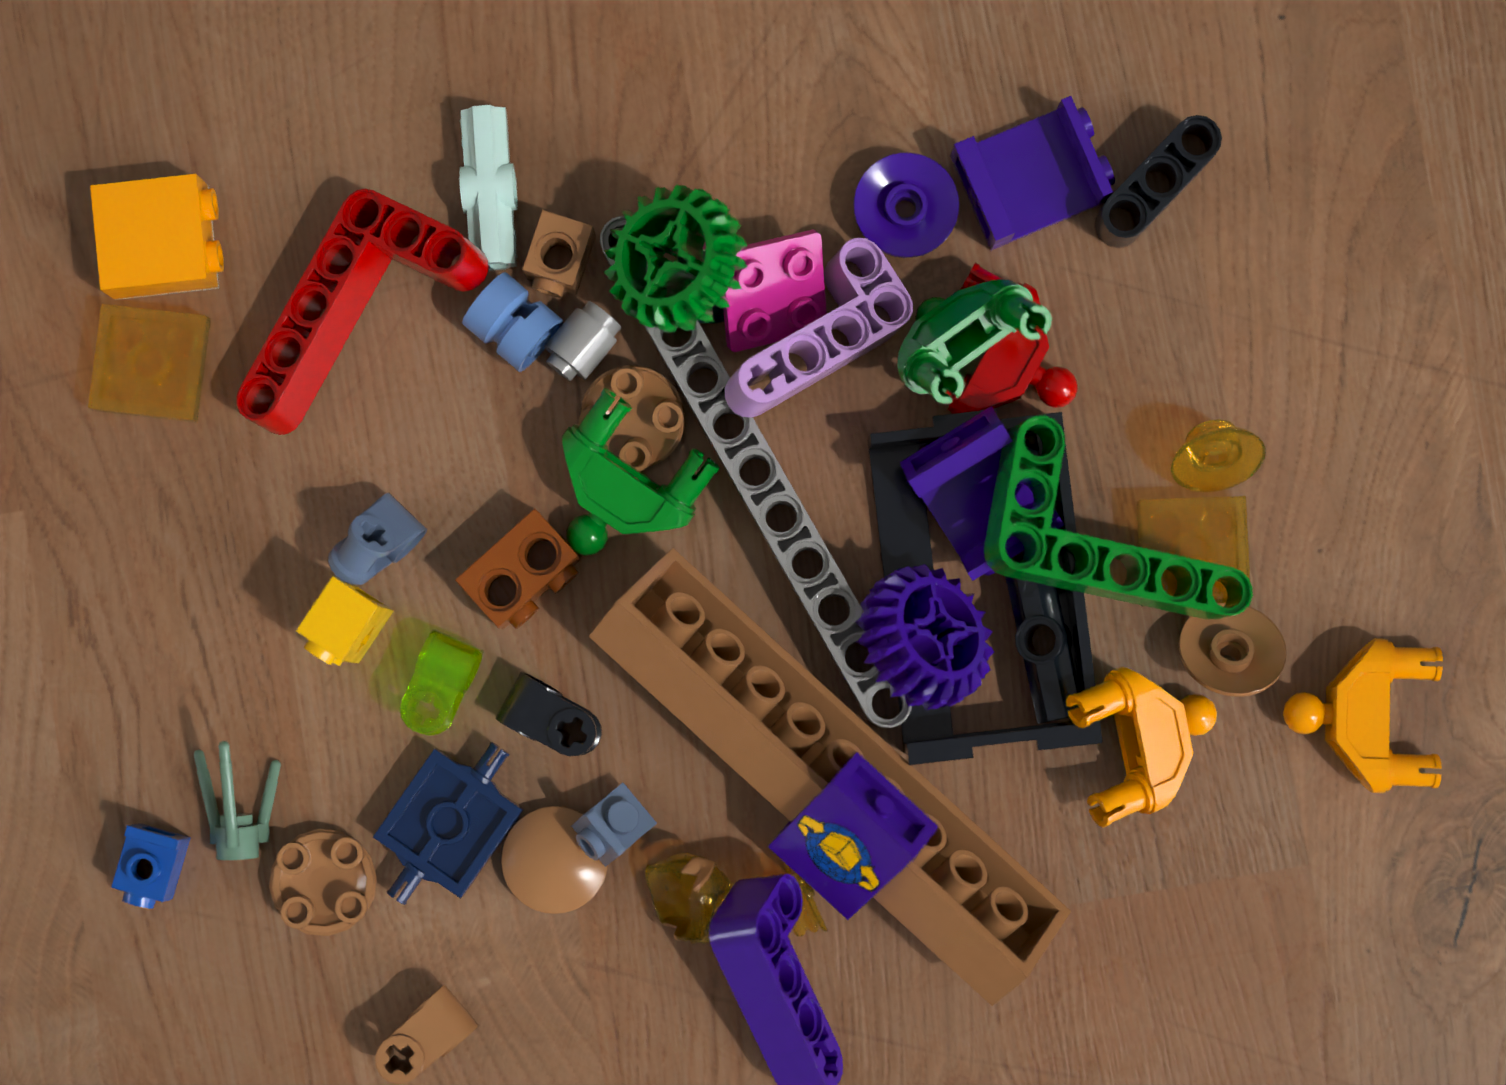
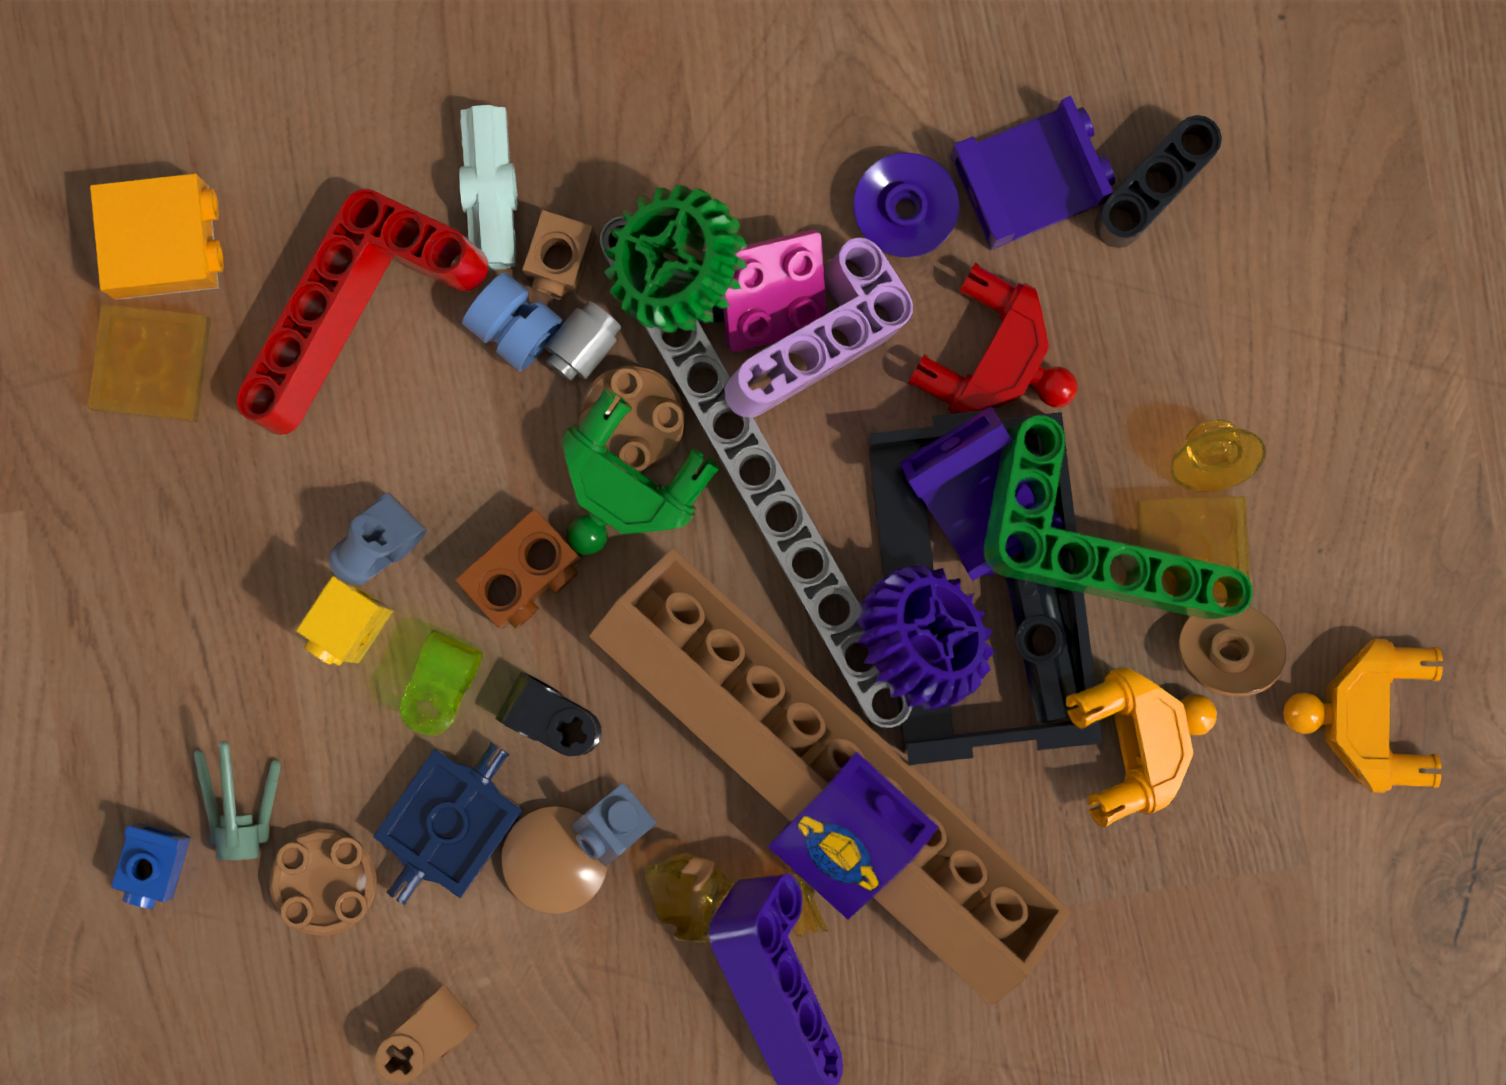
(960, 329): green connector -> none

